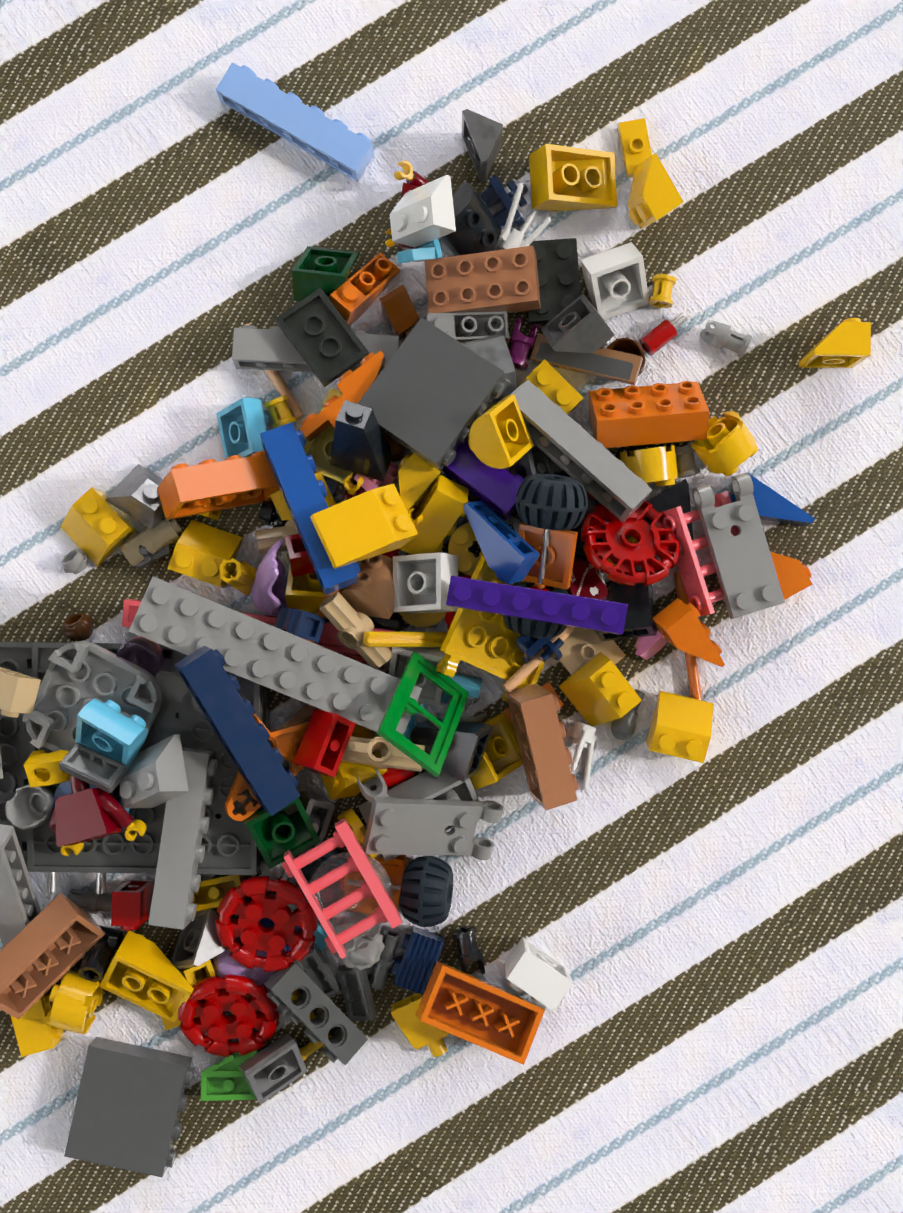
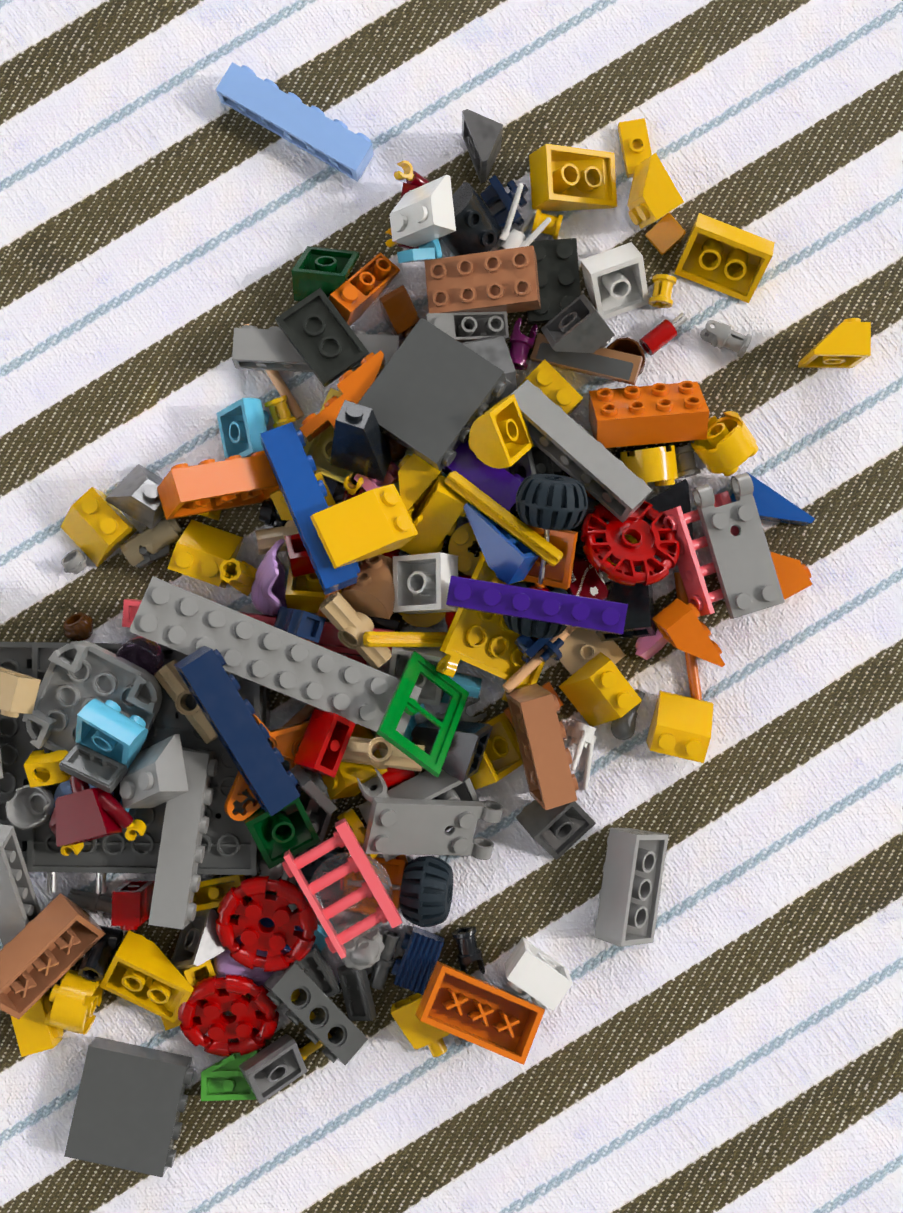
(178, 691): none -> tan piece
(314, 788): none -> dark grey plate
(503, 518): none -> yellow axle
(552, 228): none -> yellow bush
(557, 827): none -> flat silver slope
(631, 886): none -> light grey slope
(665, 234): none -> light orange slope
(724, 258): none -> yellow slope

